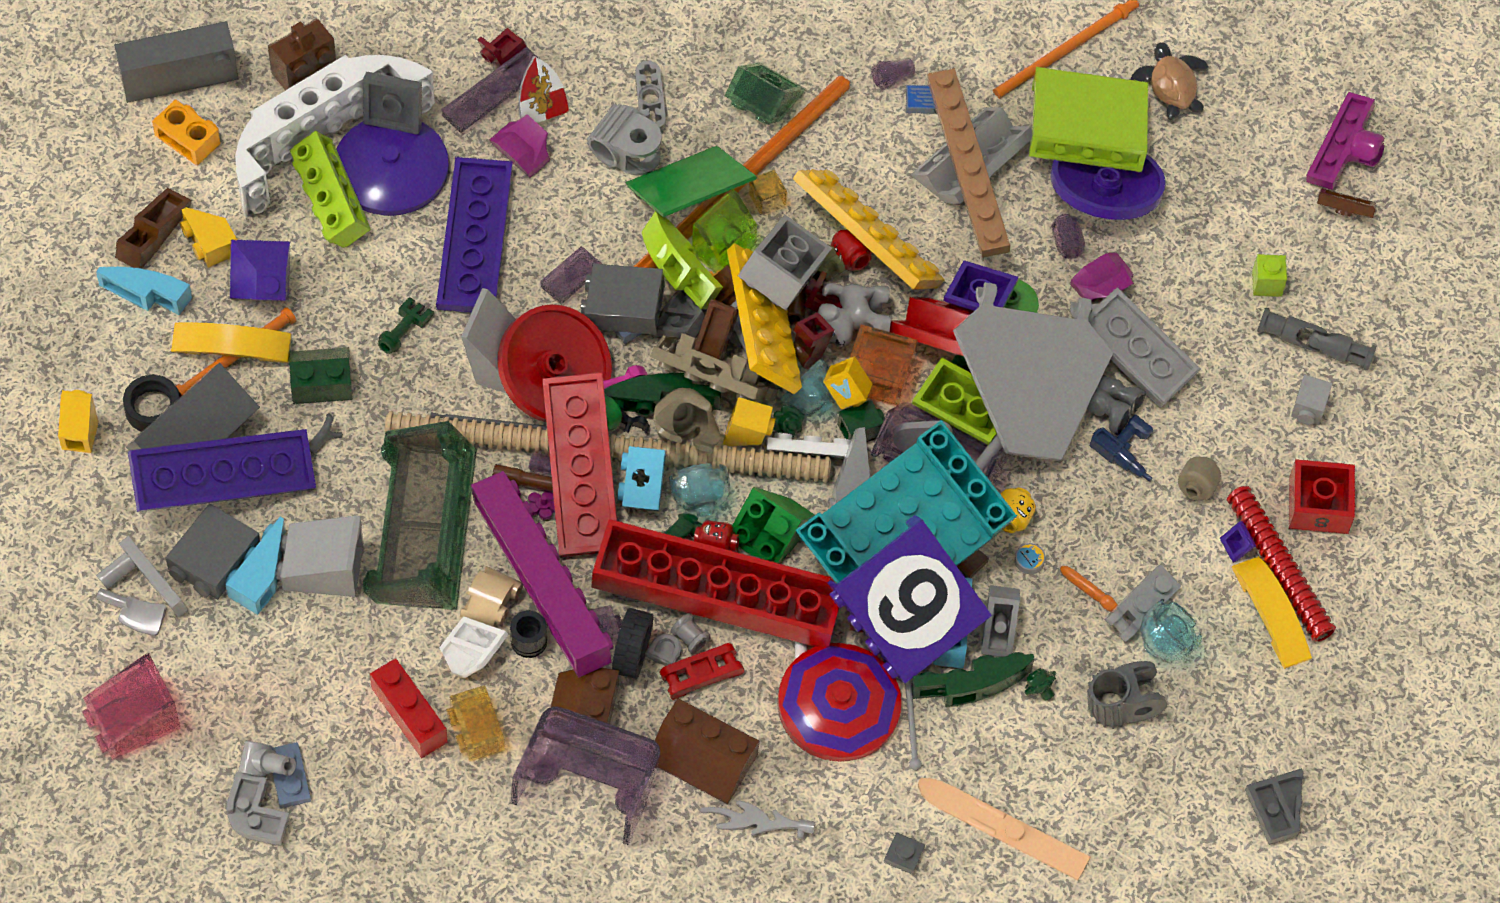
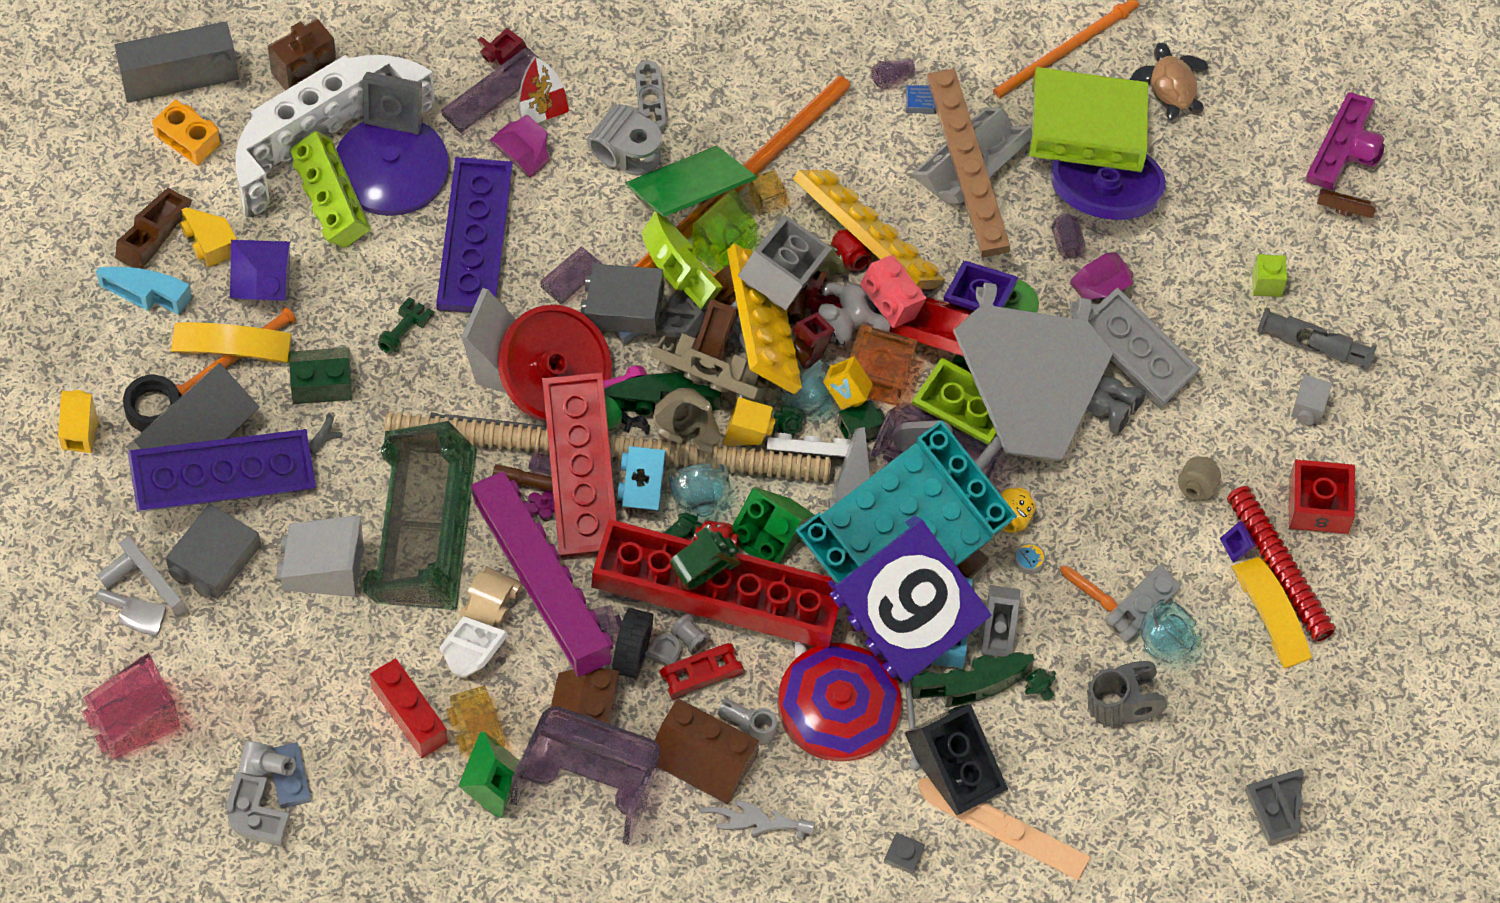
(256, 577): medium azure slope -> none
(489, 774): none -> green slope
(528, 634): black piece -> none
(704, 558): none -> dark green pin
(748, 719): none -> light grey pin
(763, 92): clear green slope -> none
(893, 291): none -> coral brick
(957, 758): none -> black slope
(1116, 449): dark blue piece -> none

